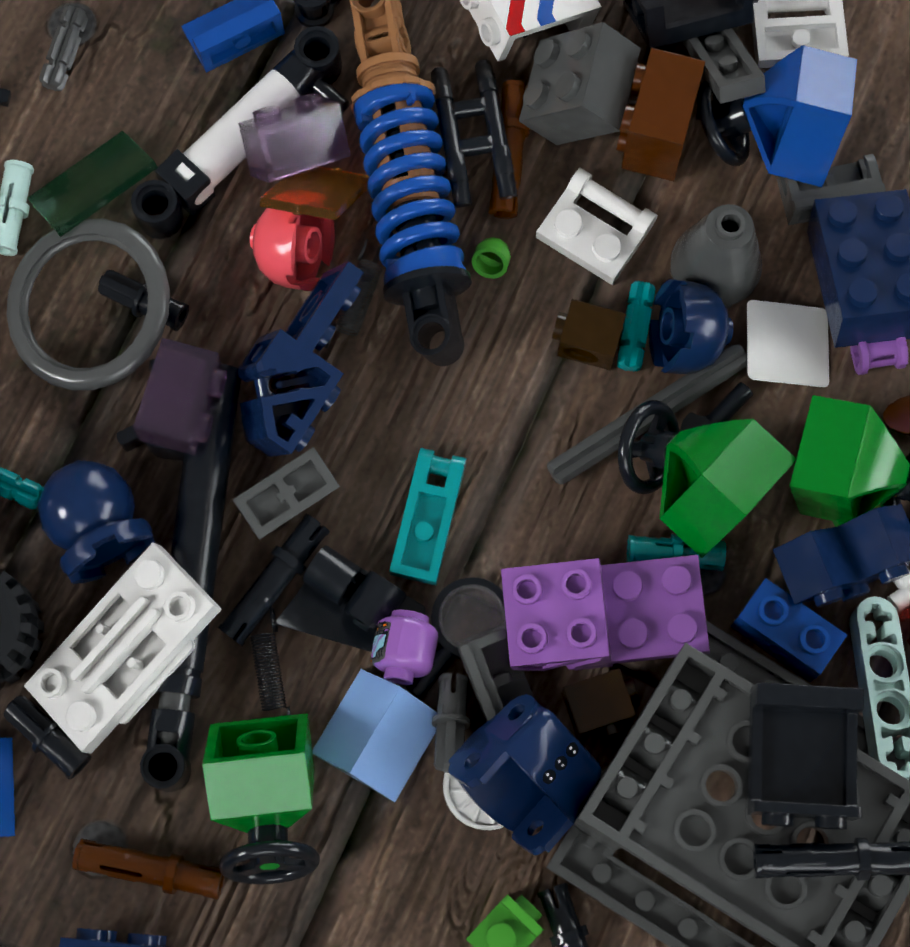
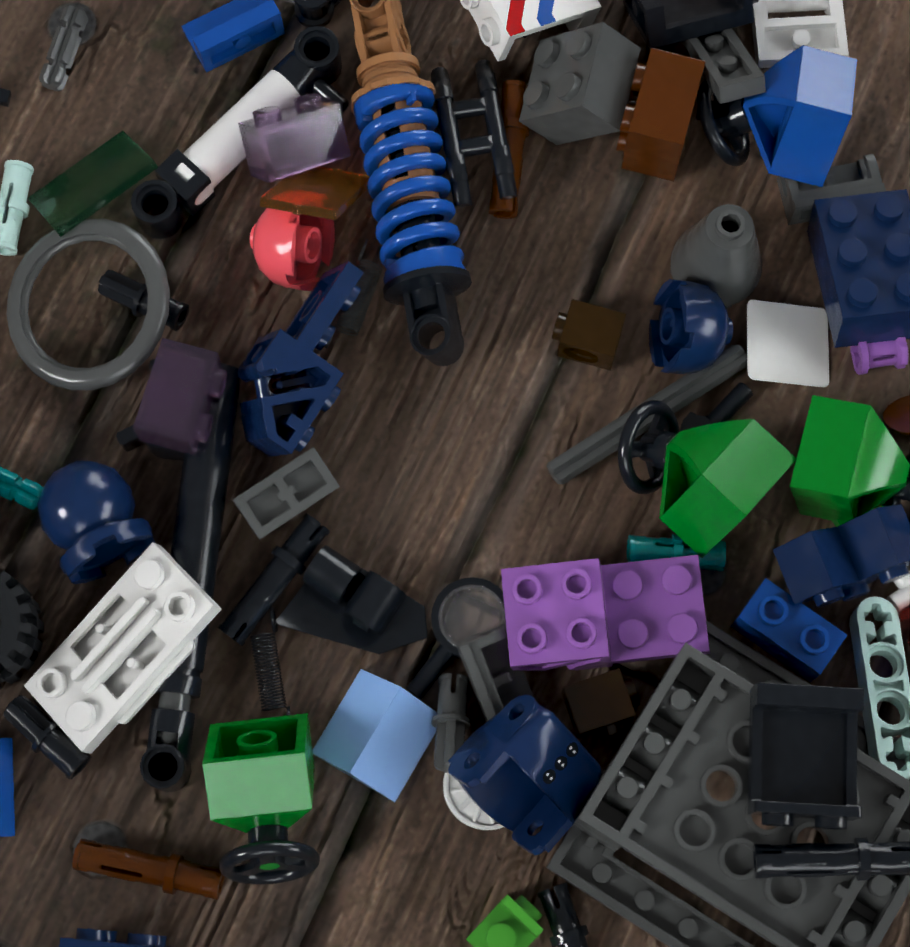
(404, 646): medium lavender head -> none
(427, 518): teal plate -> none
(491, 258): bright green hinge -> none
(588, 238): white plate -> none
(636, 326): teal axle -> none

